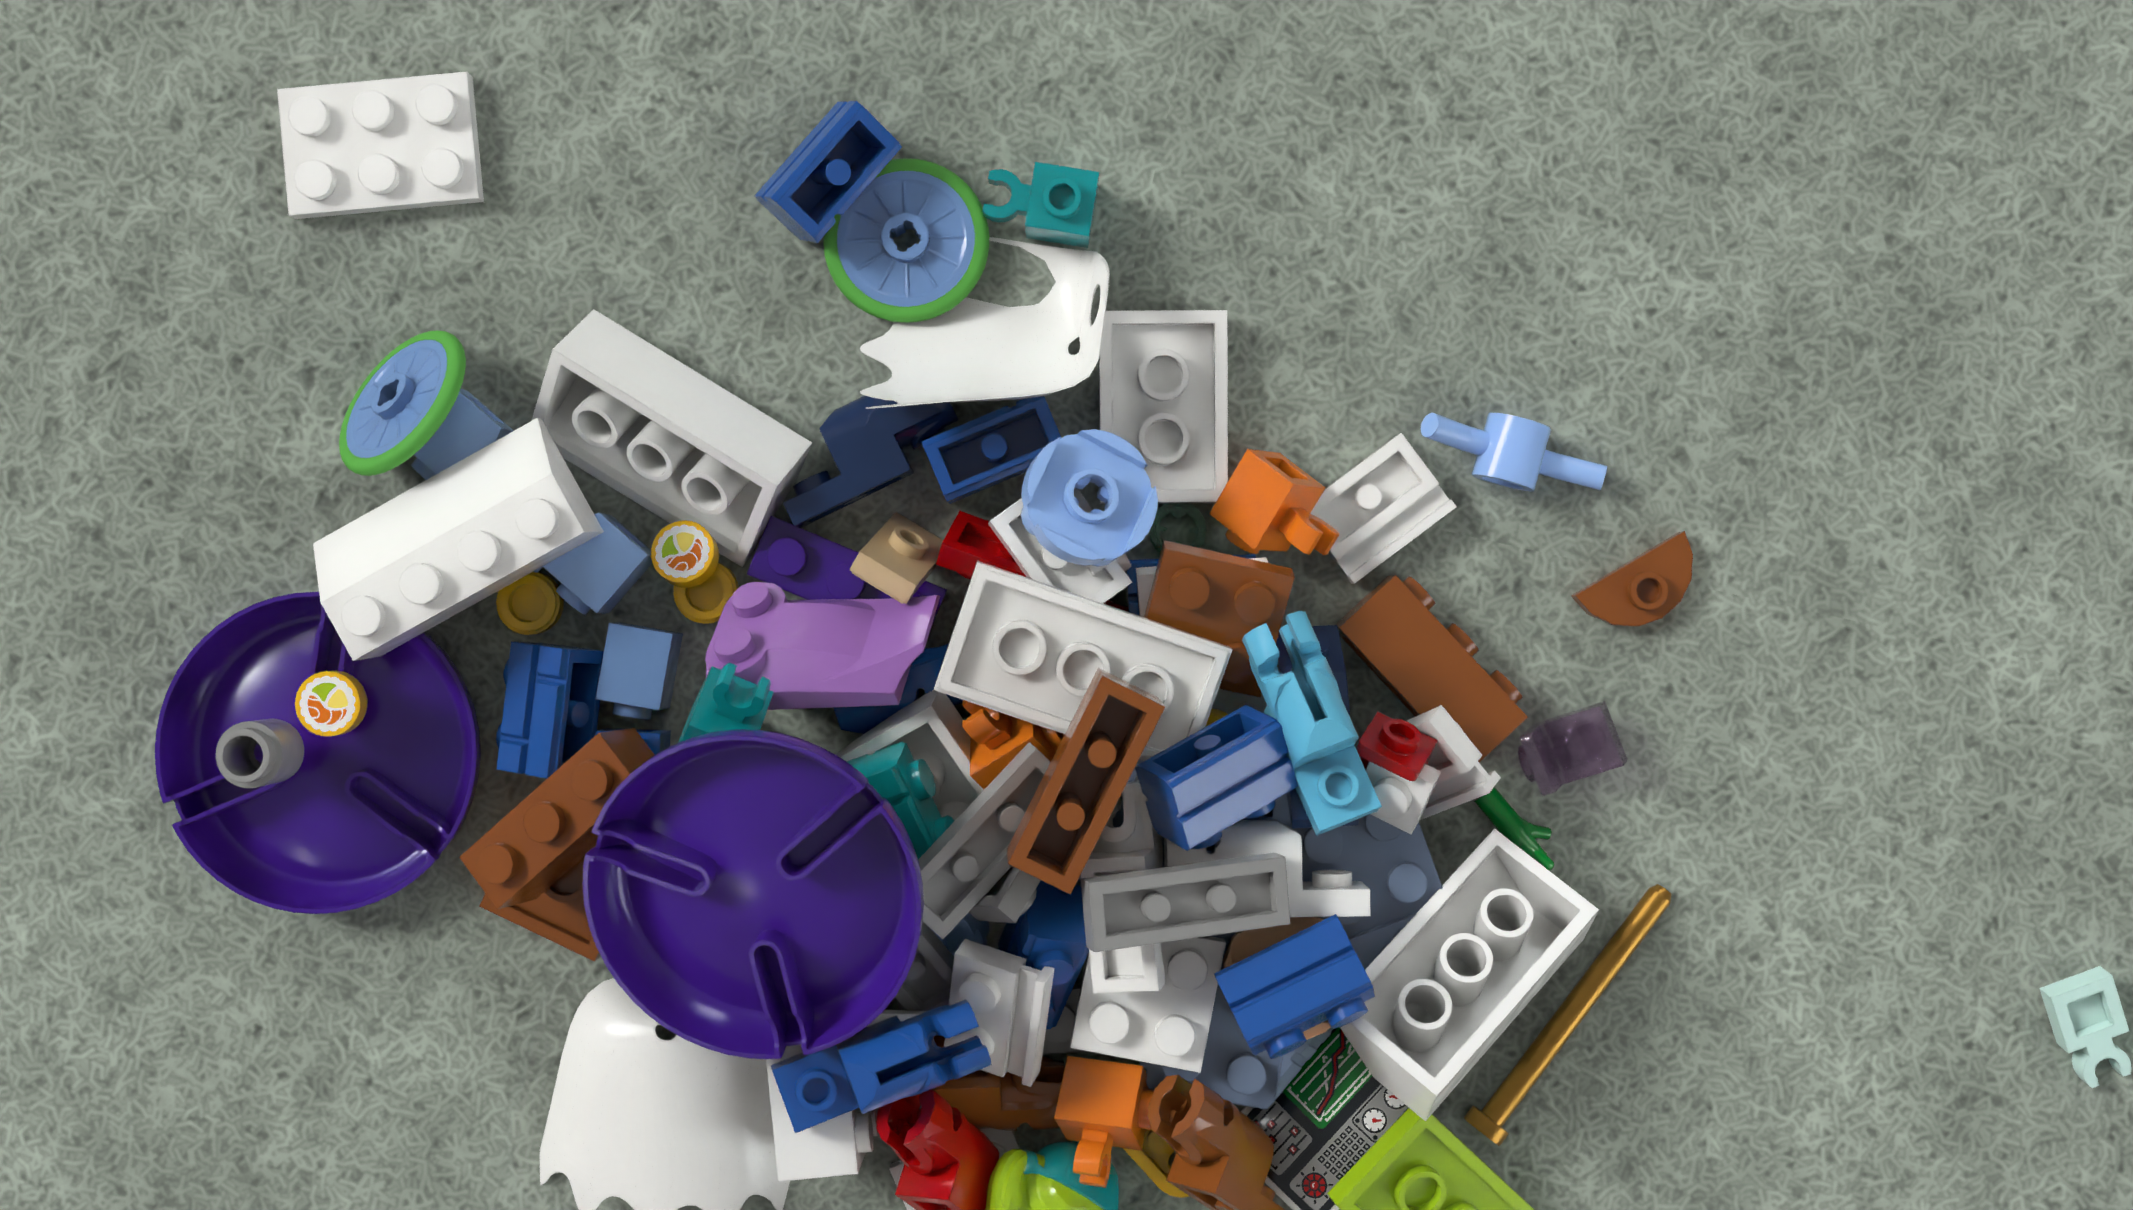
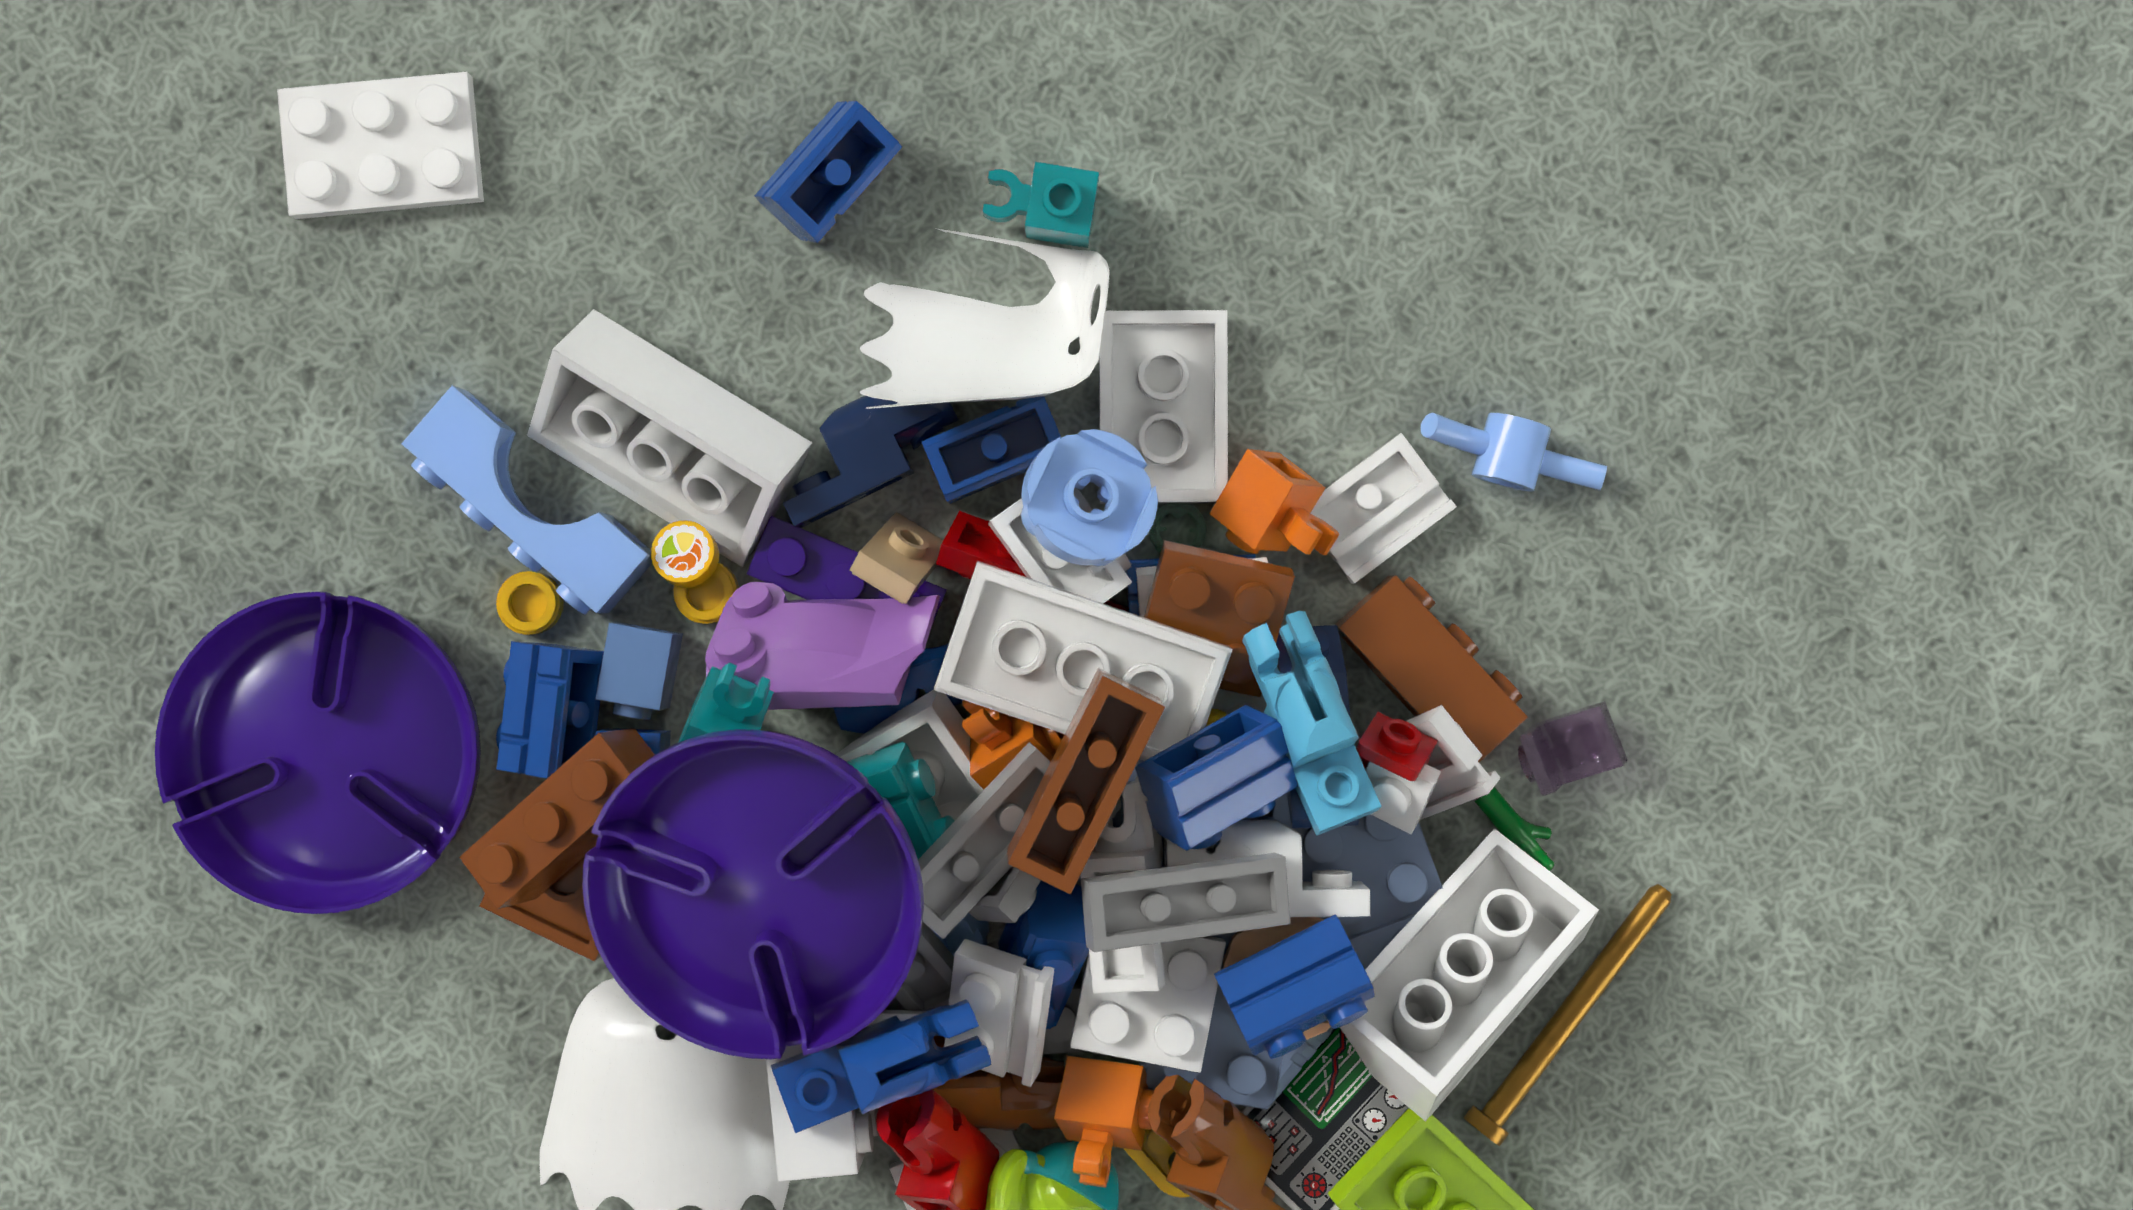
(259, 753): light grey brick -> none
(331, 703): tile -> none
(402, 403): medium blue wheel -> none
(451, 542): white slope -> none
(929, 274): medium blue wheel -> none
(1642, 587): dark orange plate -> none
(2085, 1018): light aqua plate -> none

